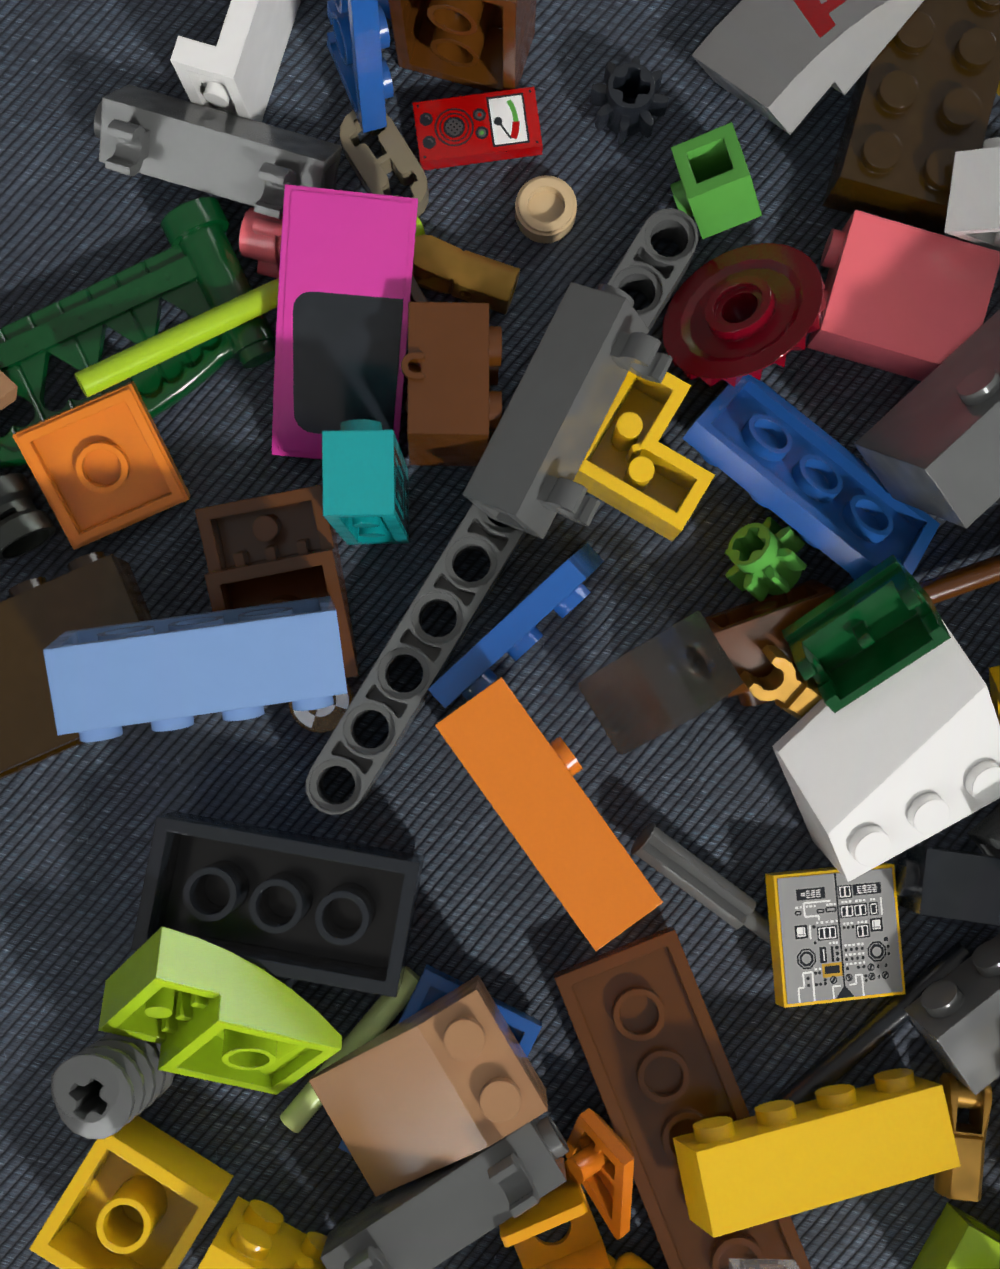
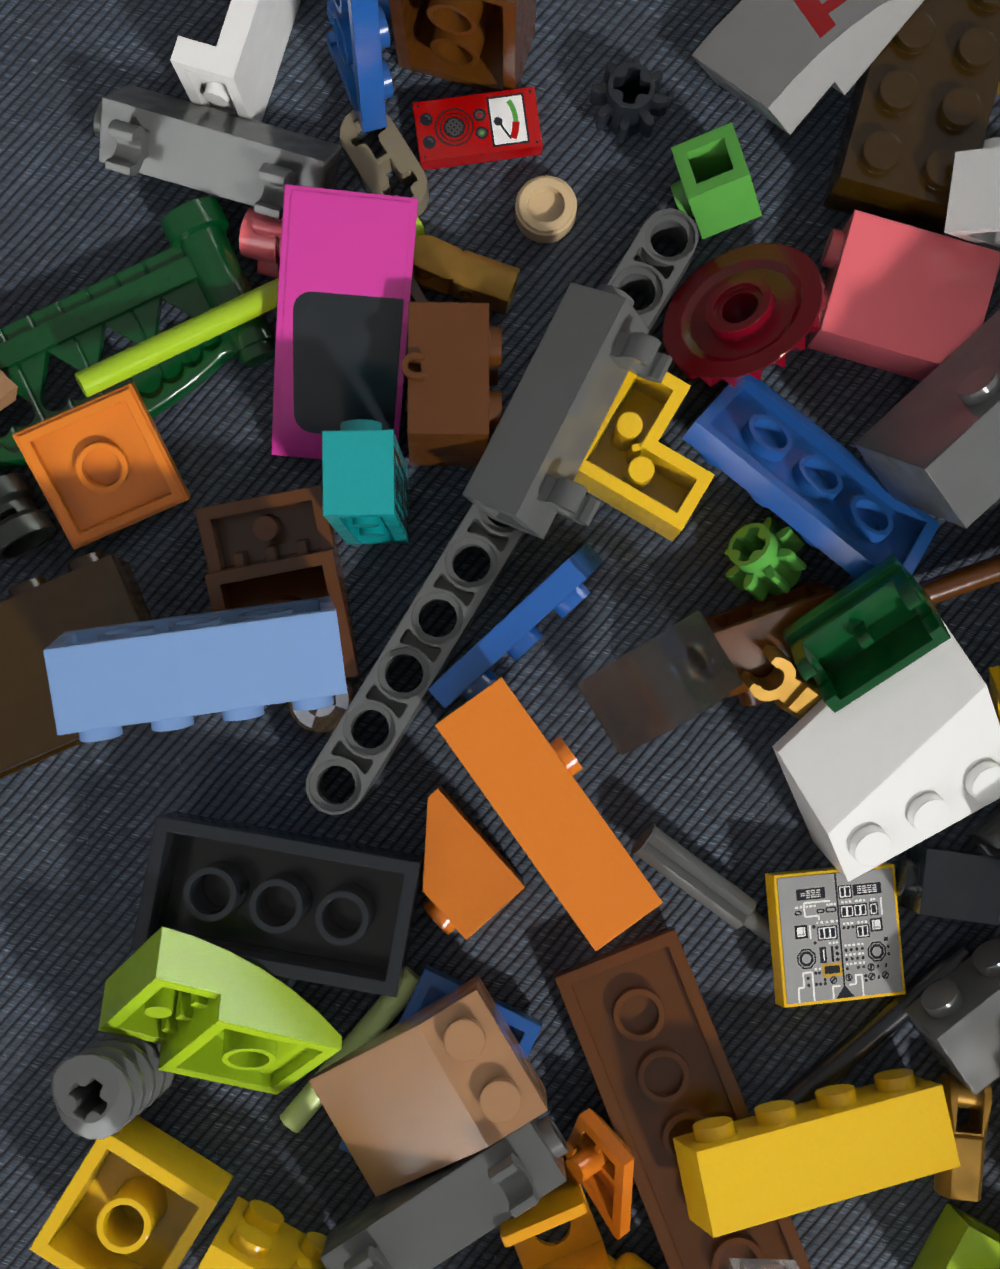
(463, 870): none -> orange slope

